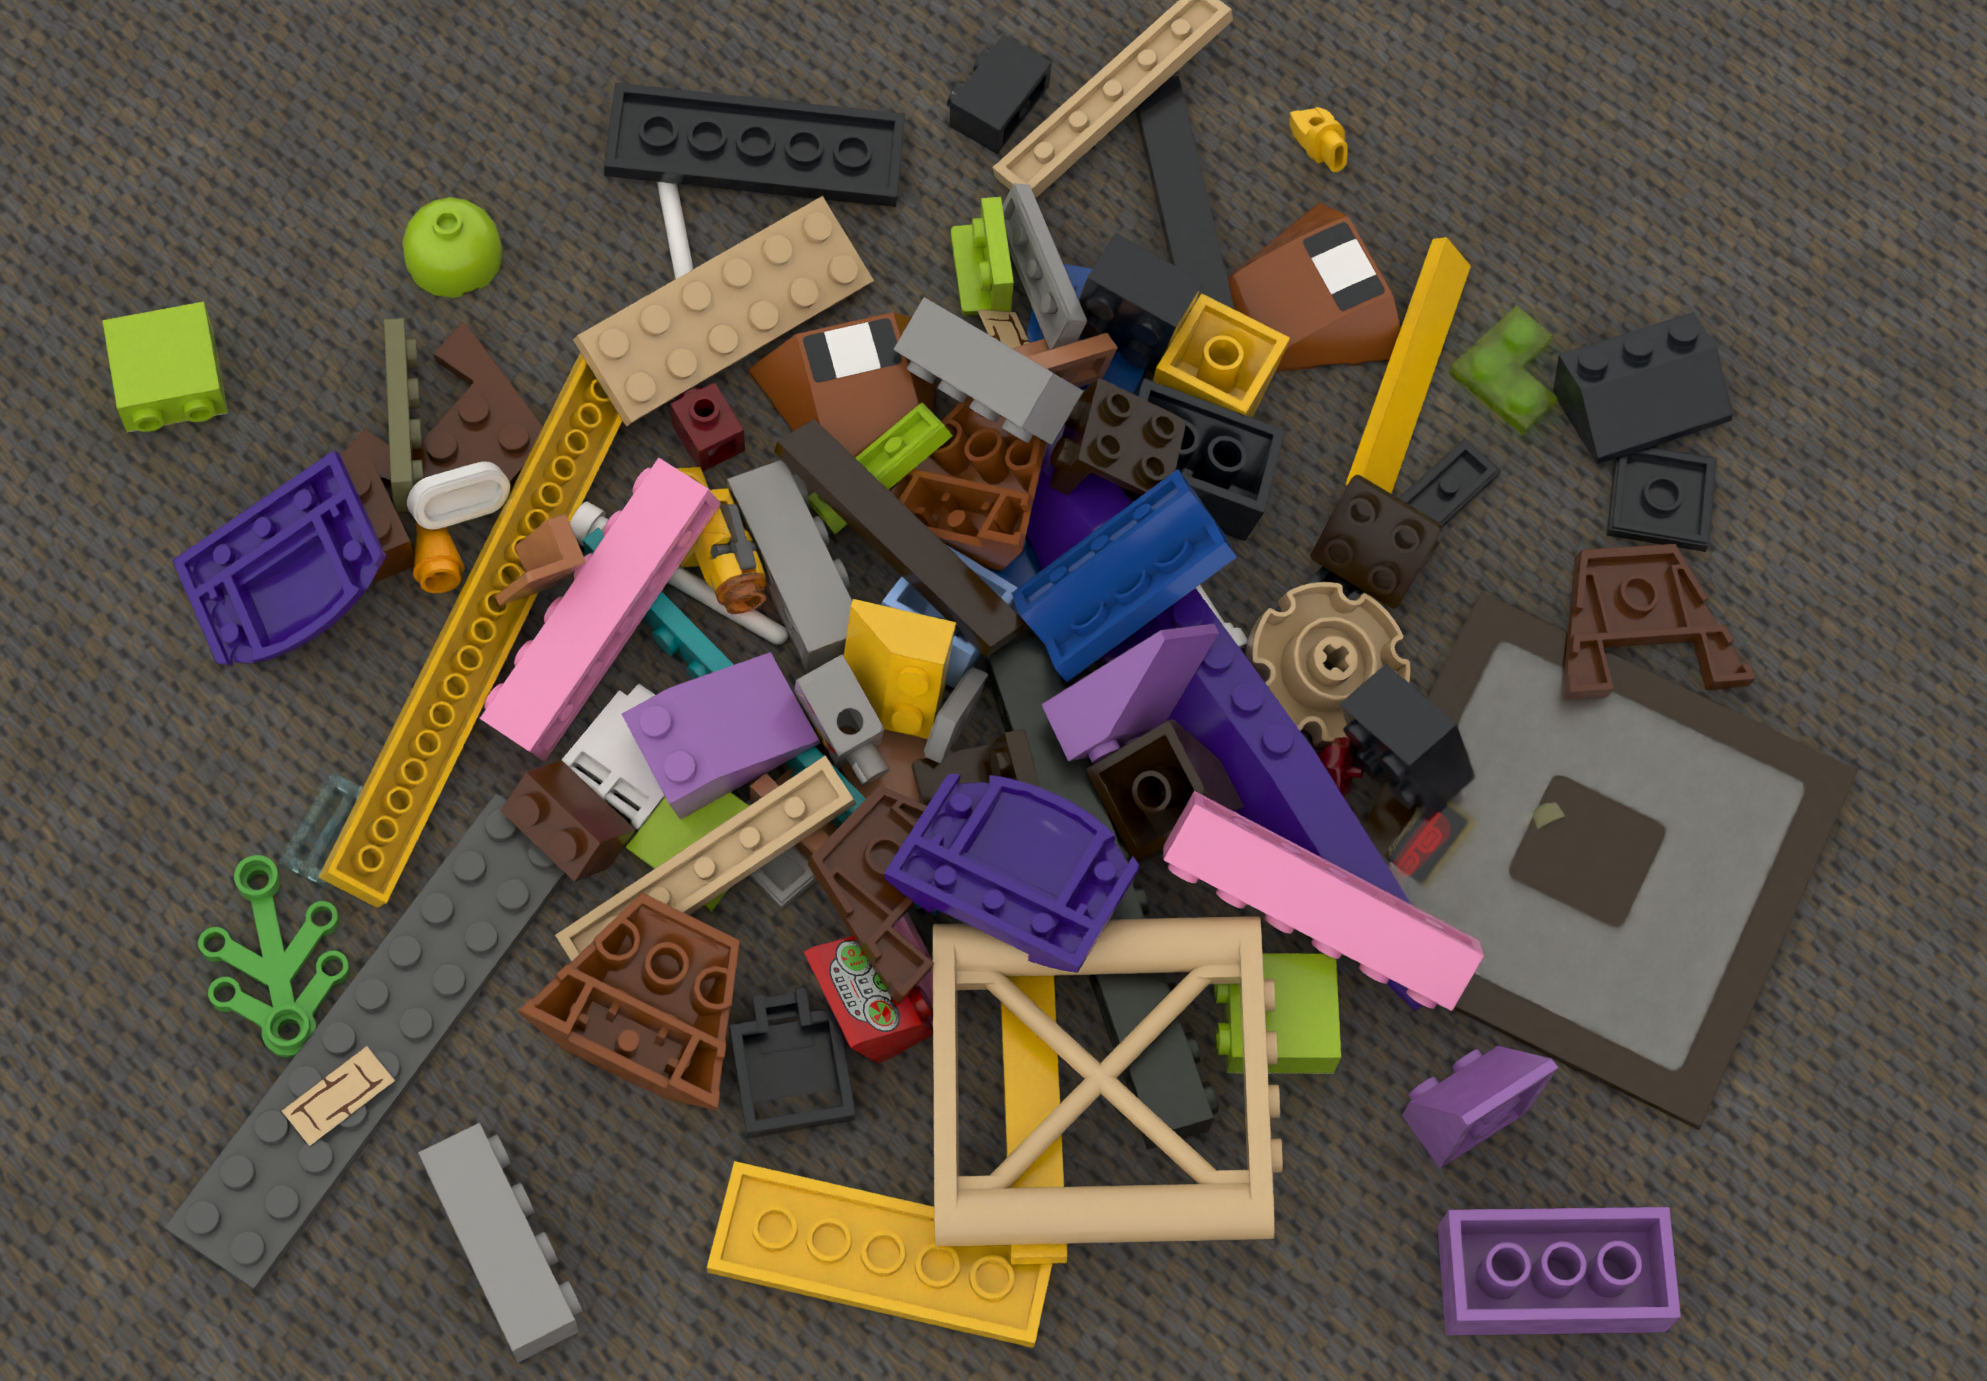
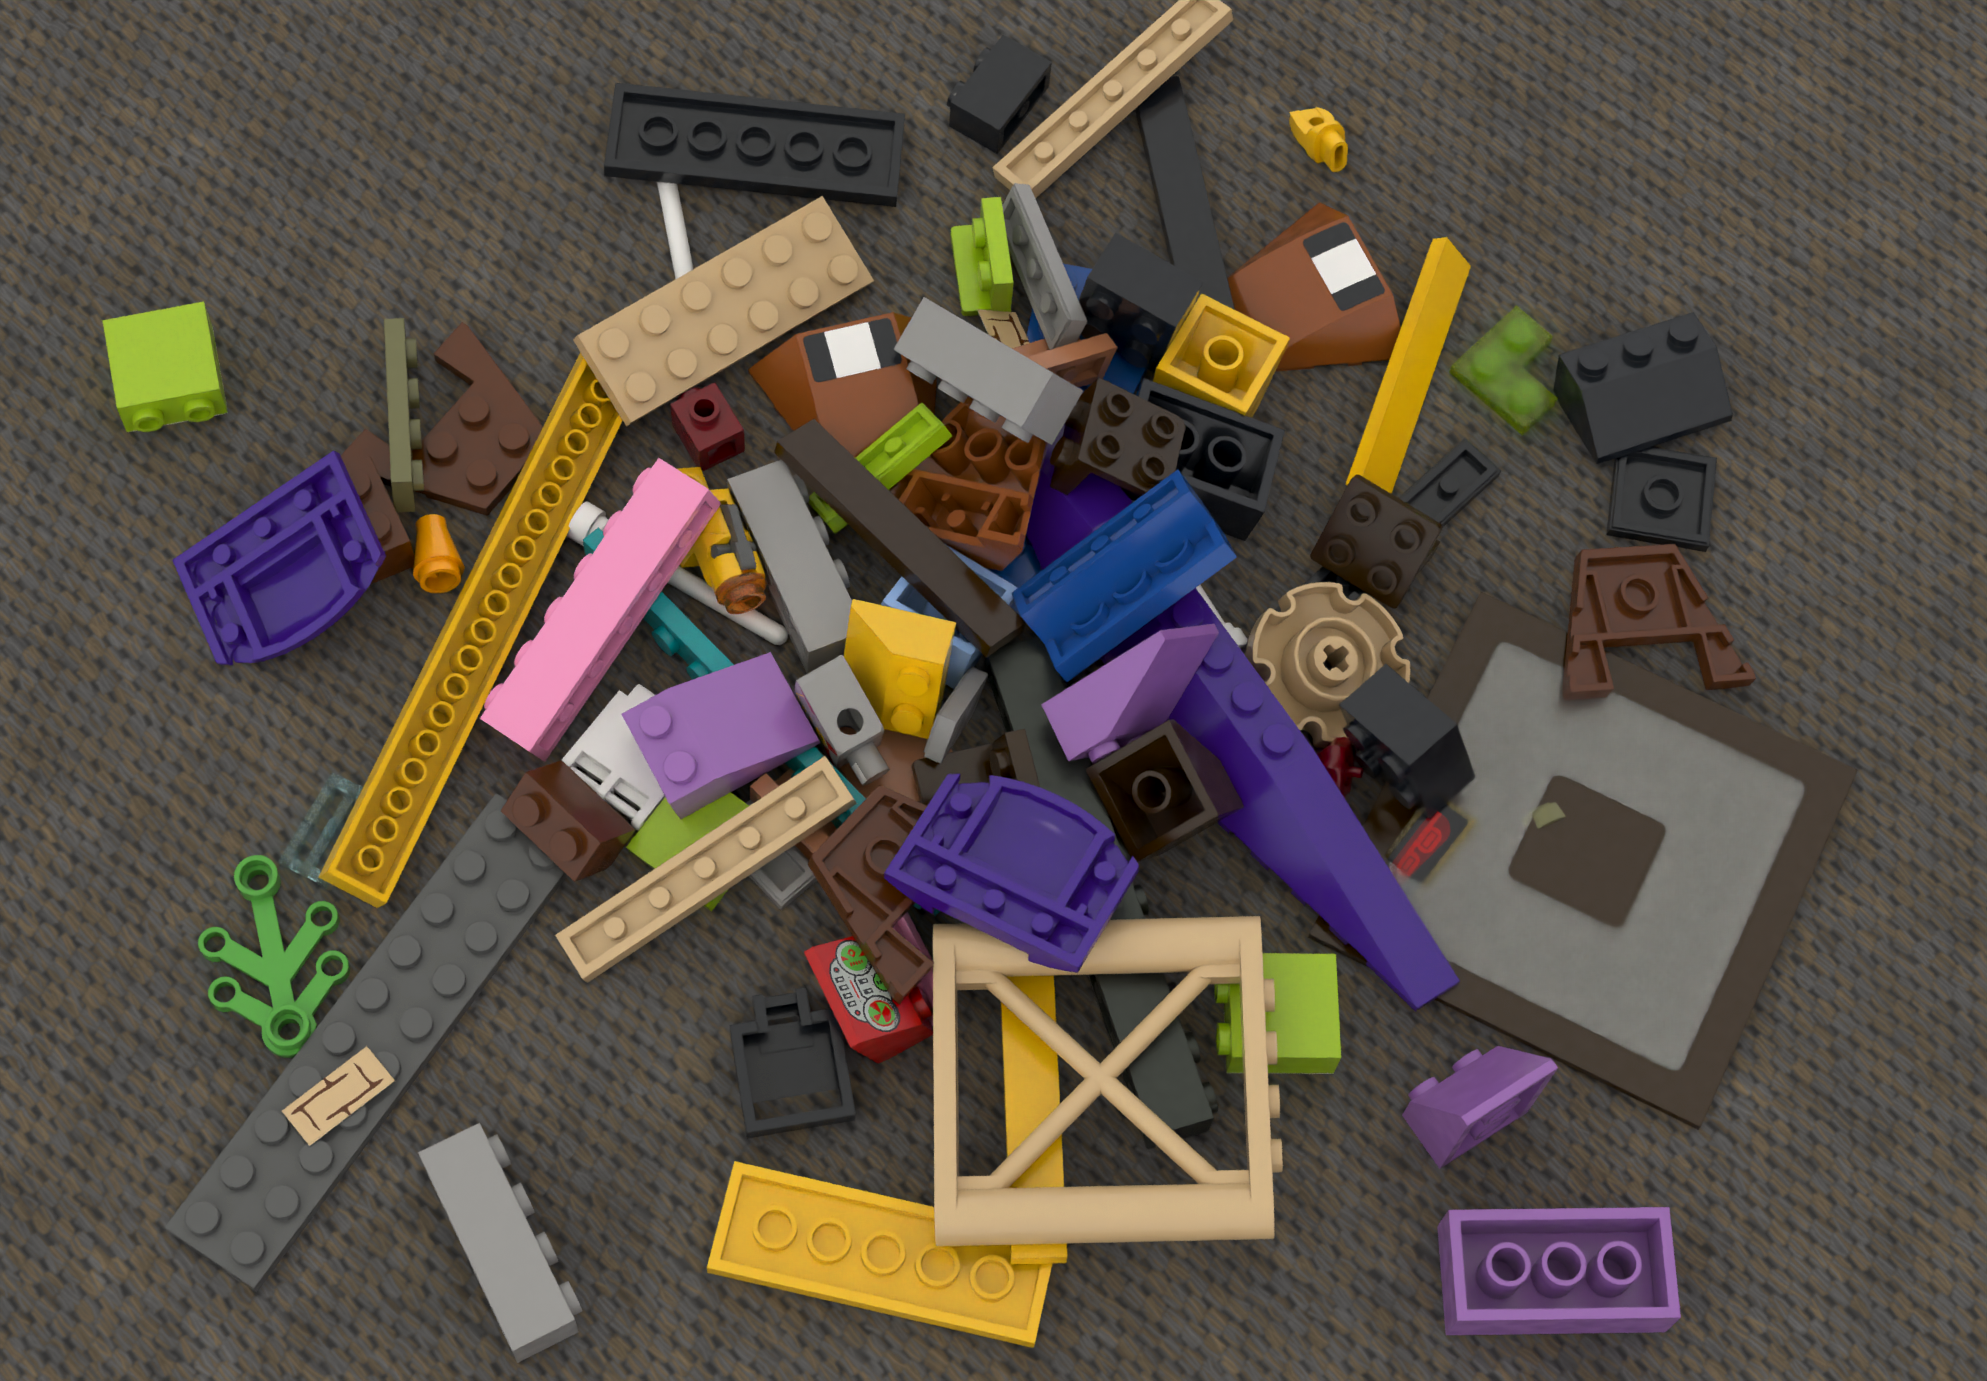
(452, 247): lime cylinder -> none
(458, 495): white tile -> none
(547, 558): nougat panel -> none
(647, 1002): dark orange wedge -> none
(1322, 902): bright pink brick -> none

